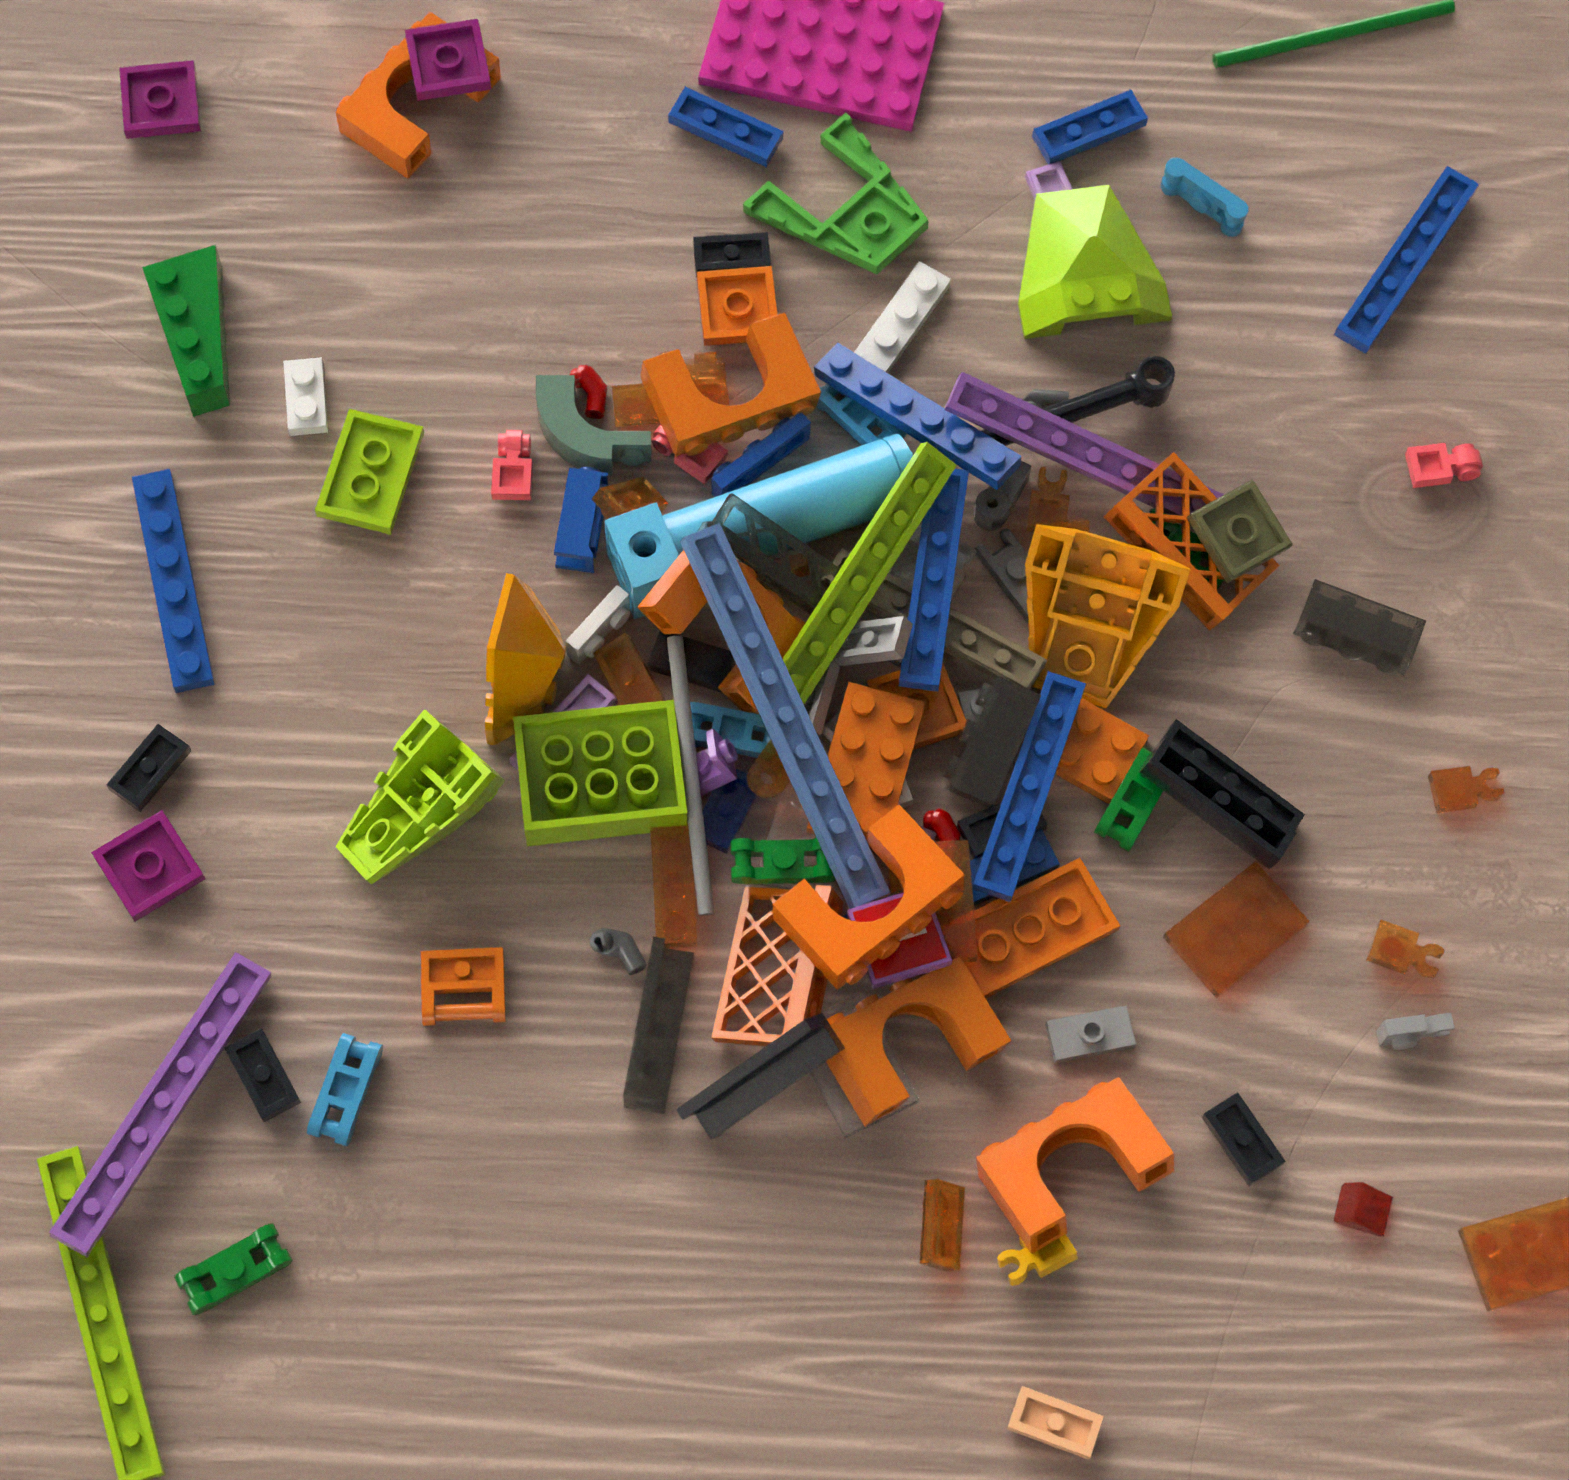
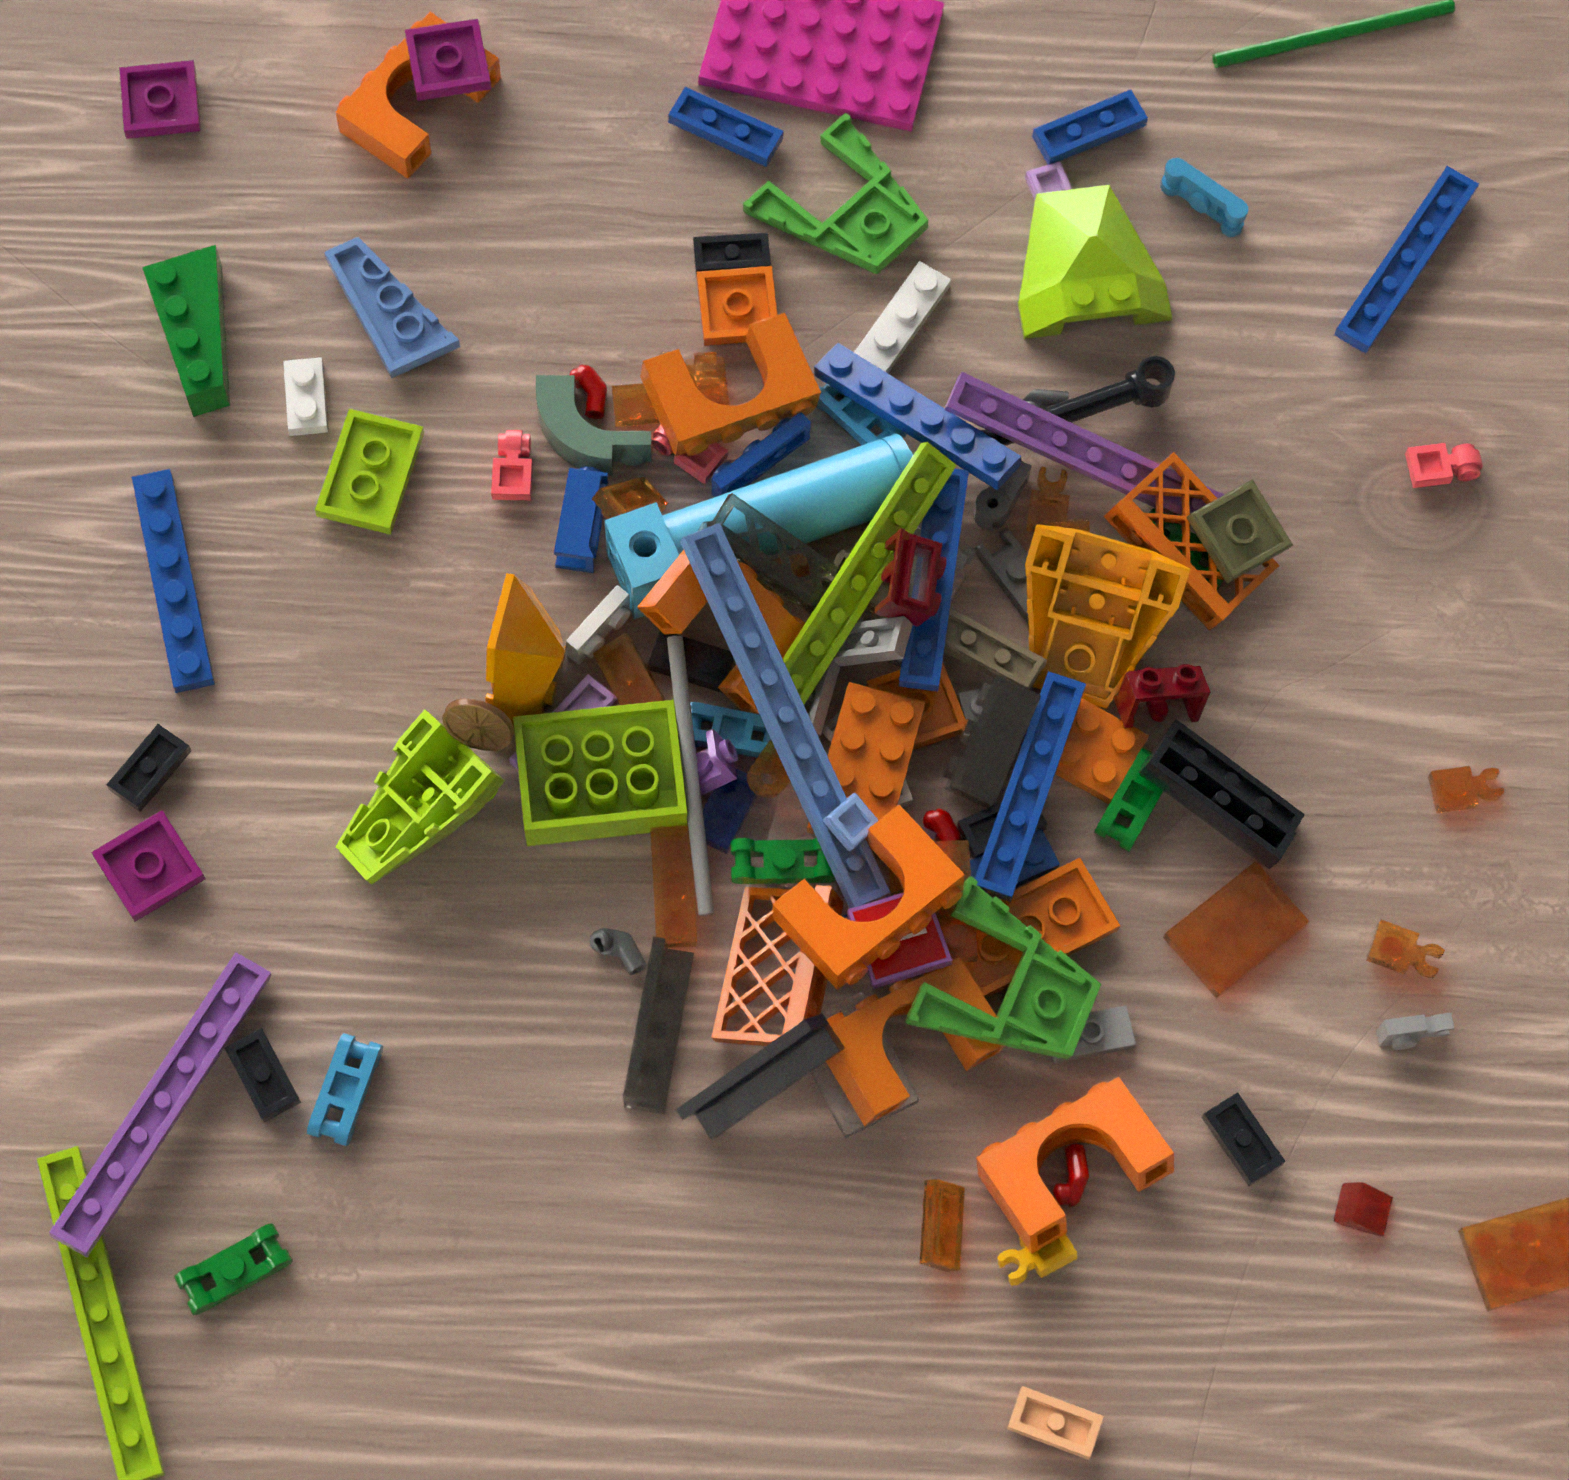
(390, 314): none -> medium blue wing
(463, 972): orange plate -> none
(478, 724): none -> medium nougat wheel
(850, 821): none -> light blue tile
(912, 578): none -> dark red window
(1045, 998): none -> bright green wing
(1077, 1177): none -> red arm
(1159, 685): none -> dark red window
(1359, 628): clear smoke brick -> none

